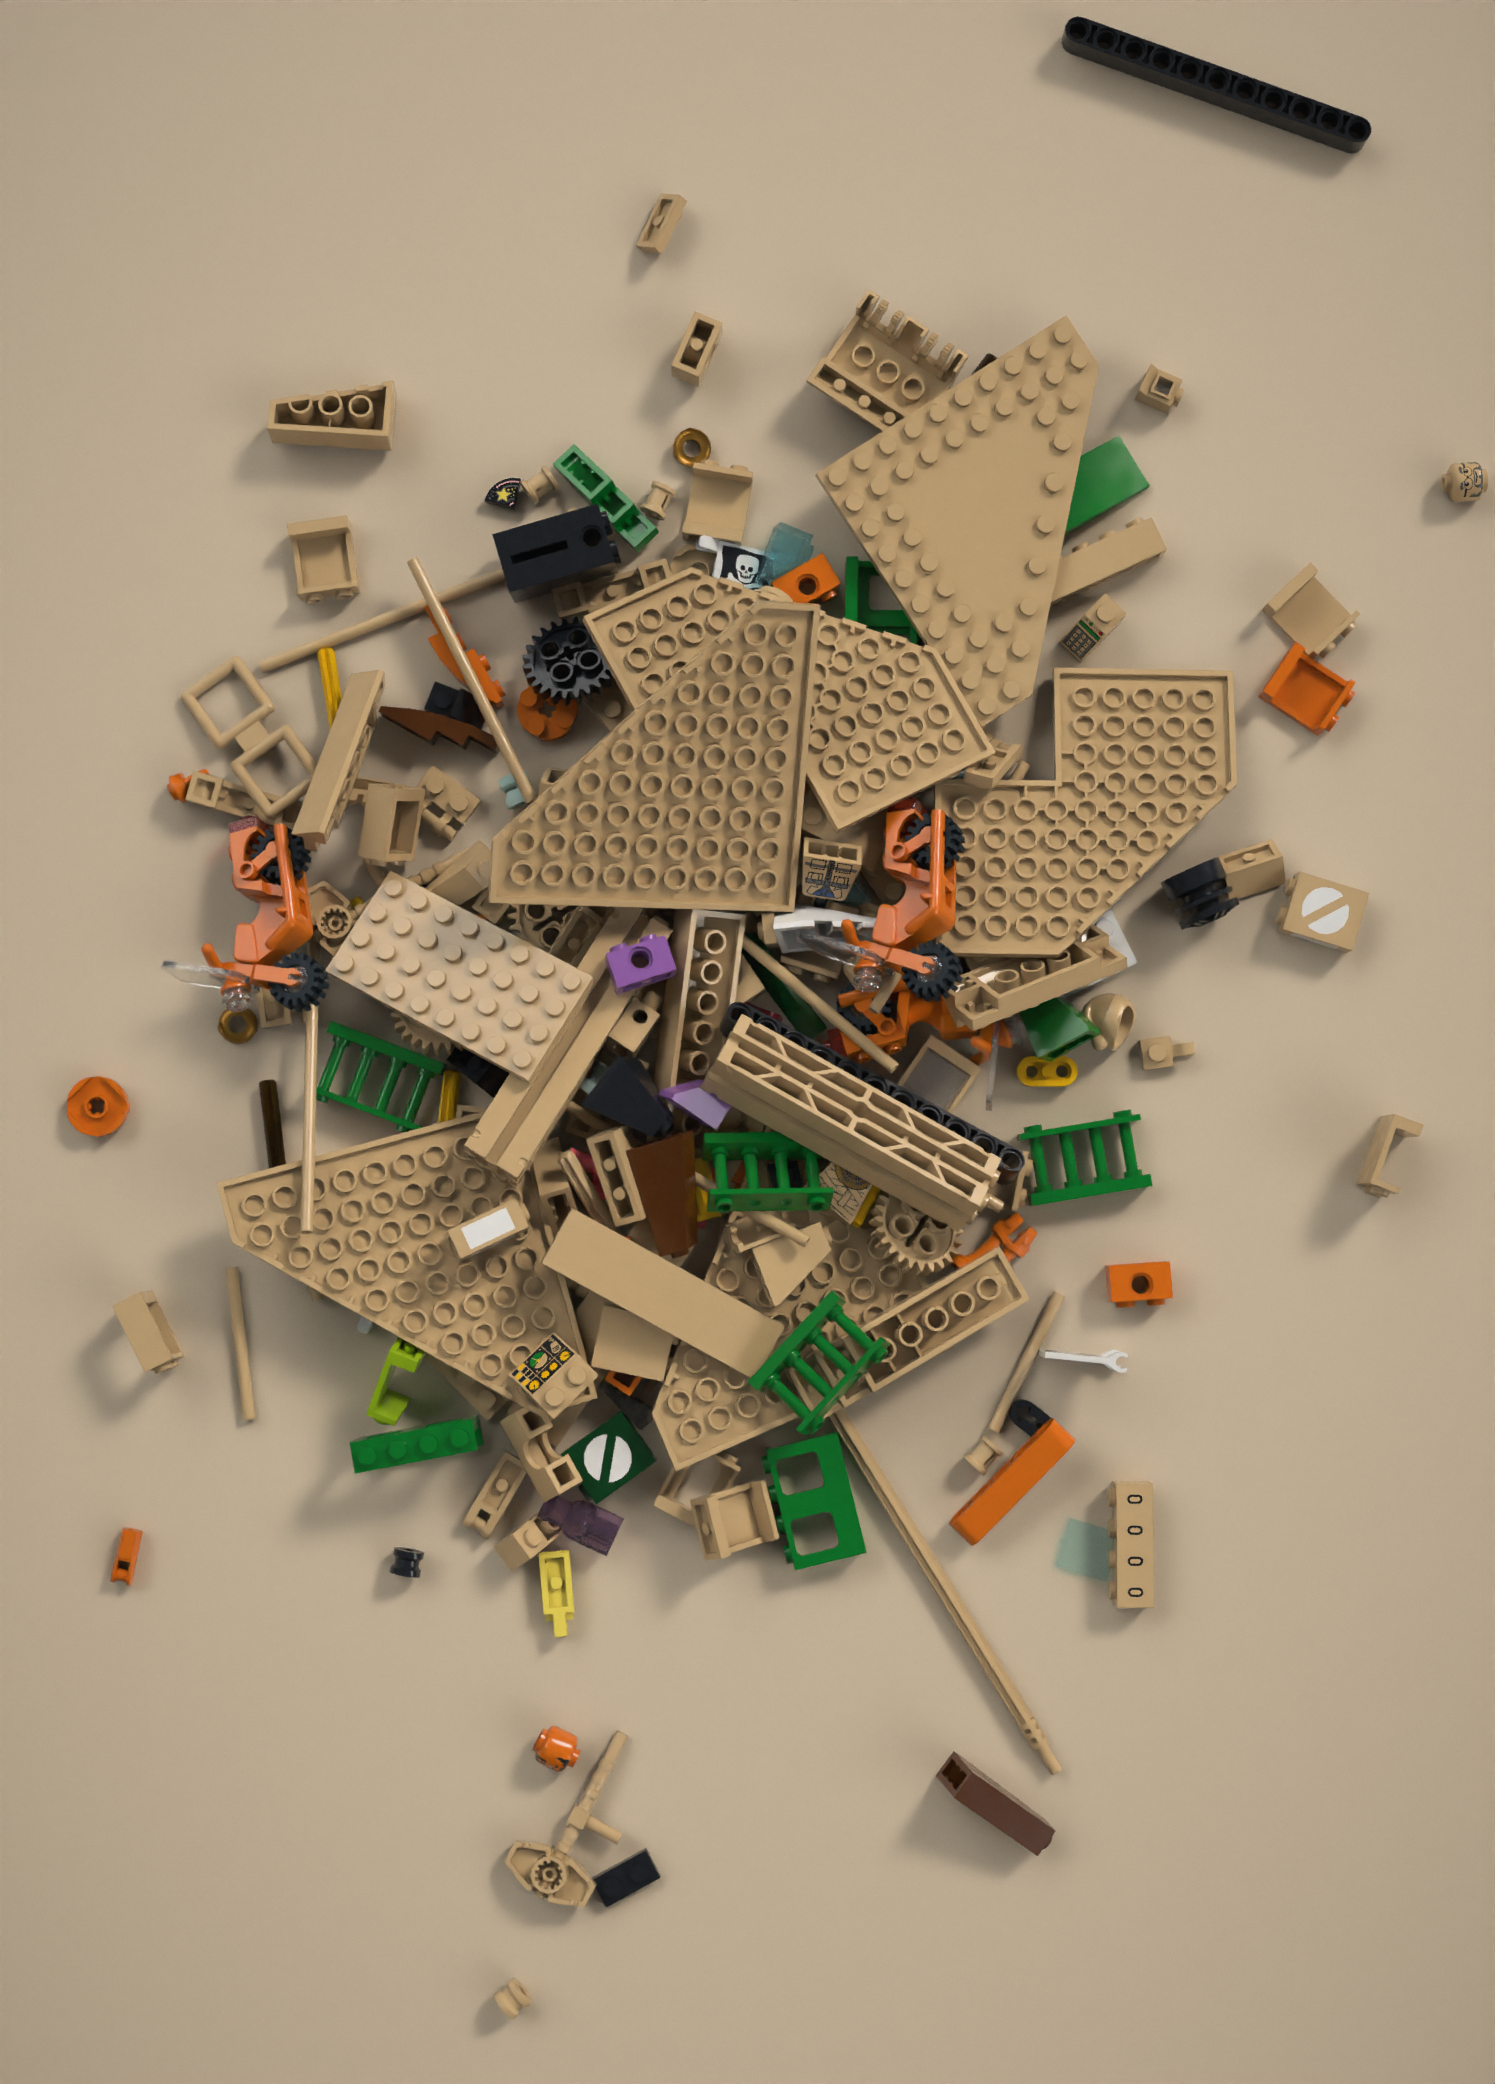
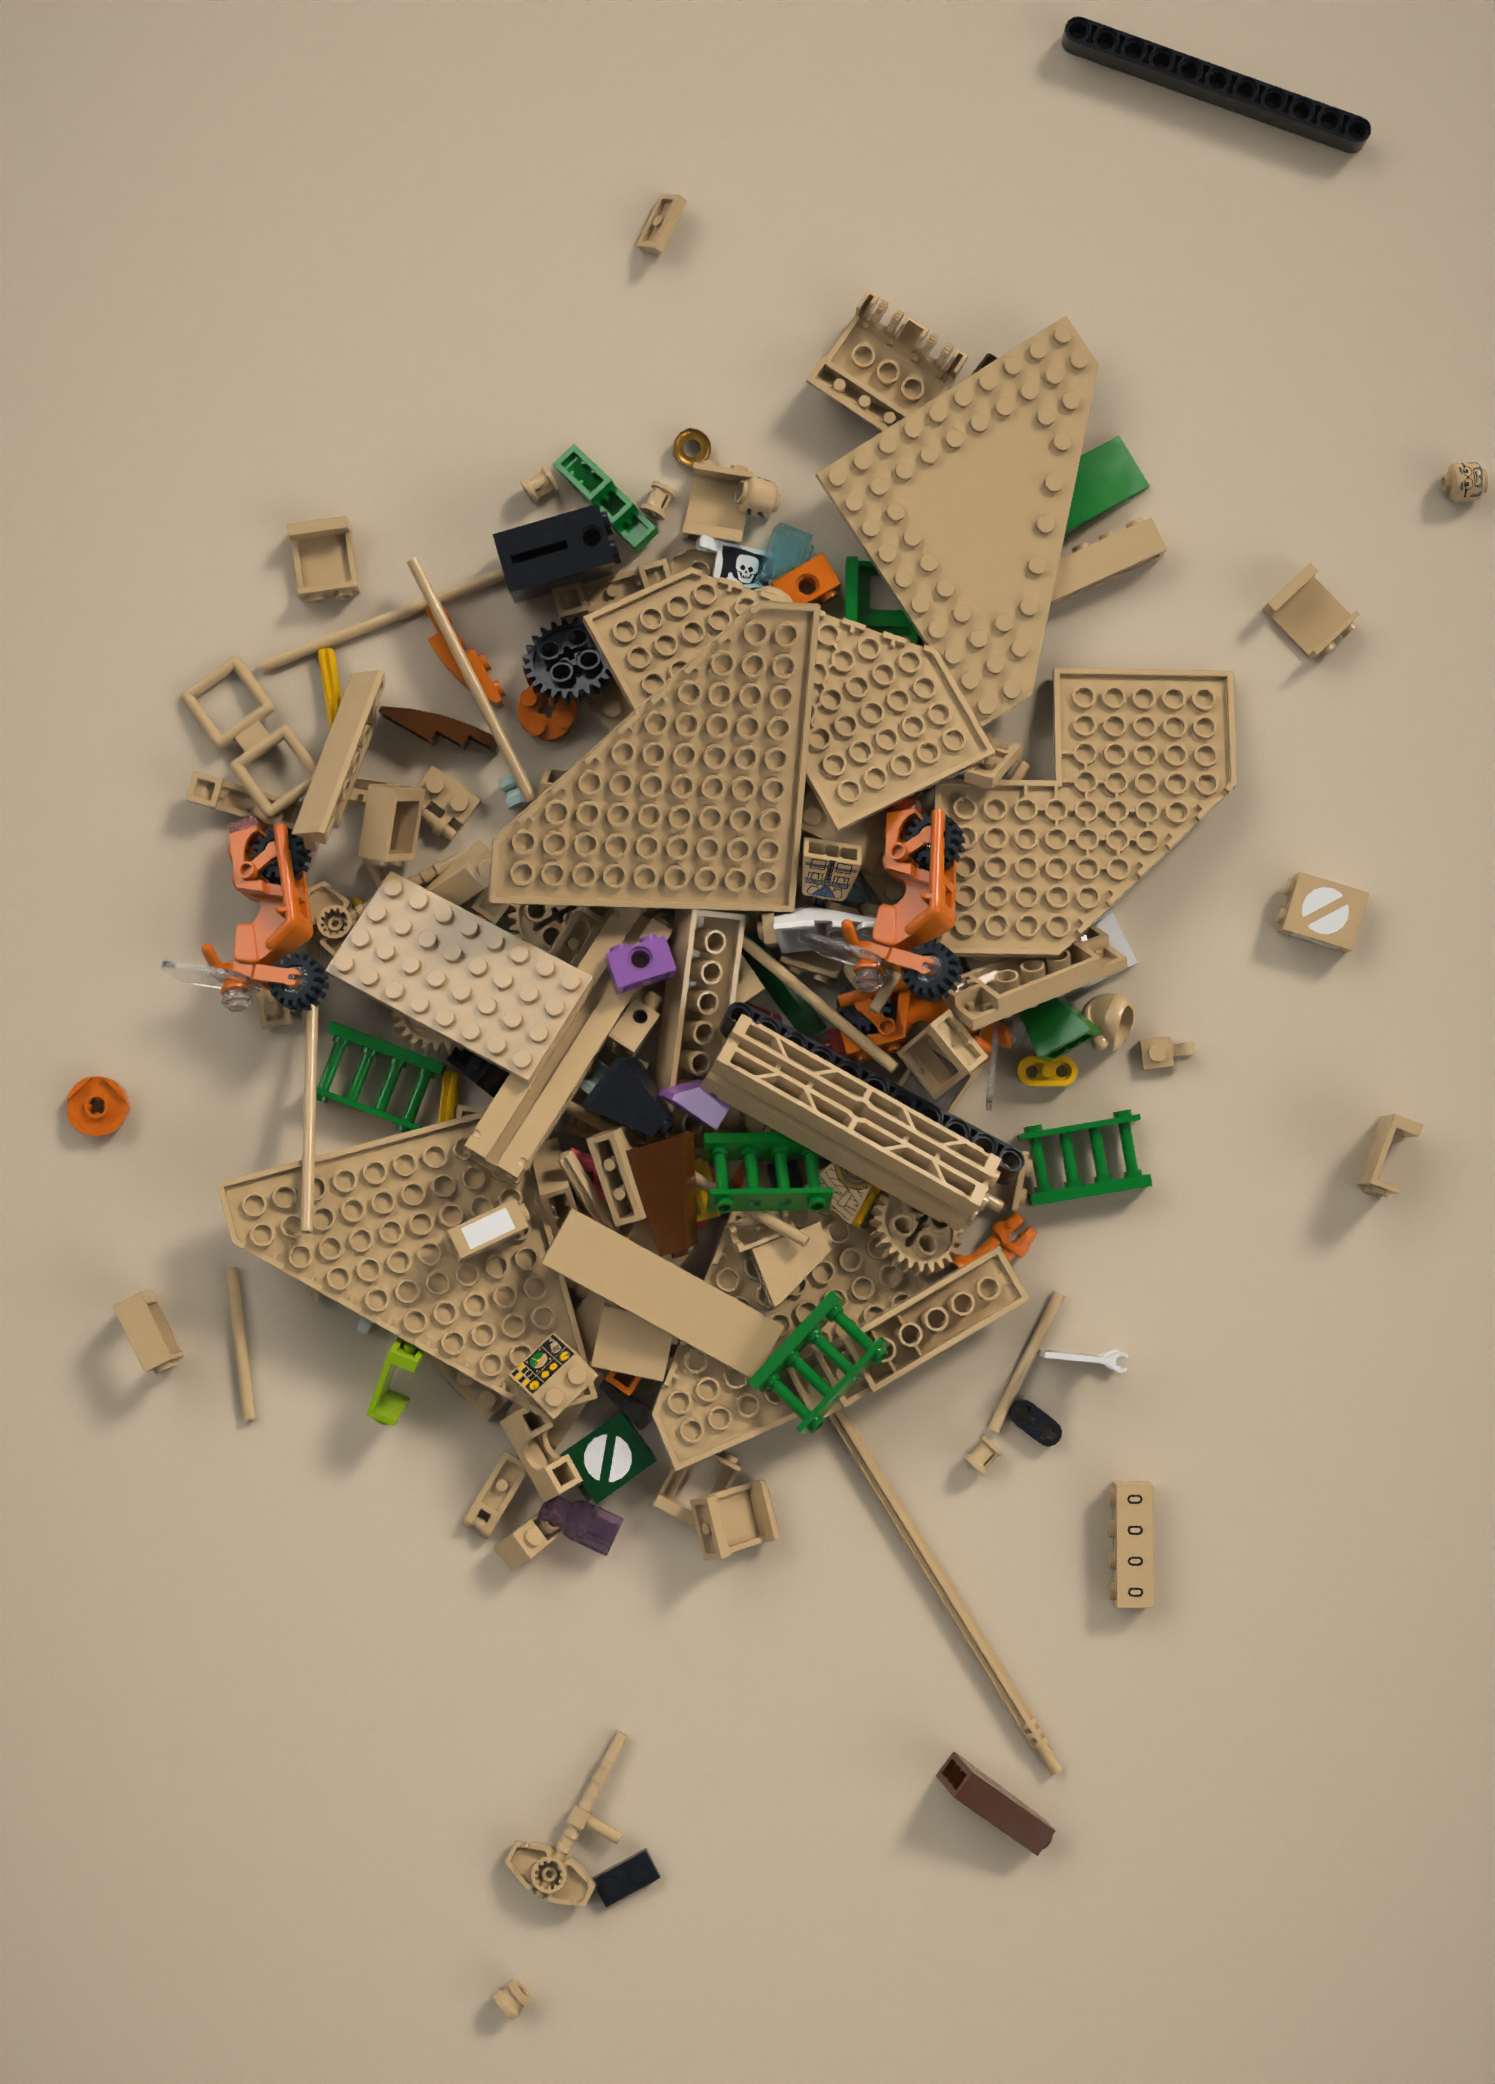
(127, 1551): orange bar -> none
(179, 785): orange plate -> none
(238, 1038): pearl gold piece -> none
(272, 1123): dark brown axle -> none
(336, 419): tan wedge -> none
(406, 1562): black wheel -> none
(416, 1444): green window -> none
(454, 704): black slope -> none
(504, 493): black tile -> none
(556, 1748): orange head -> none
(557, 1589): light yellow hinge -> none
(696, 349): tan brick -> none
(757, 497): none -> tan head
(832, 1497): green window -> none
(954, 1043): none -> tan window
(1012, 1481): orange beam -> none
(1085, 1549): clear light blue piece -> none
(1093, 628): tan slope -> none
(1157, 1277): orange brick -> none
(1160, 390): tan window -> none
(1200, 893): black wheel -> none
(1253, 869): tan panel -> none
(1307, 691): orange panel -> none

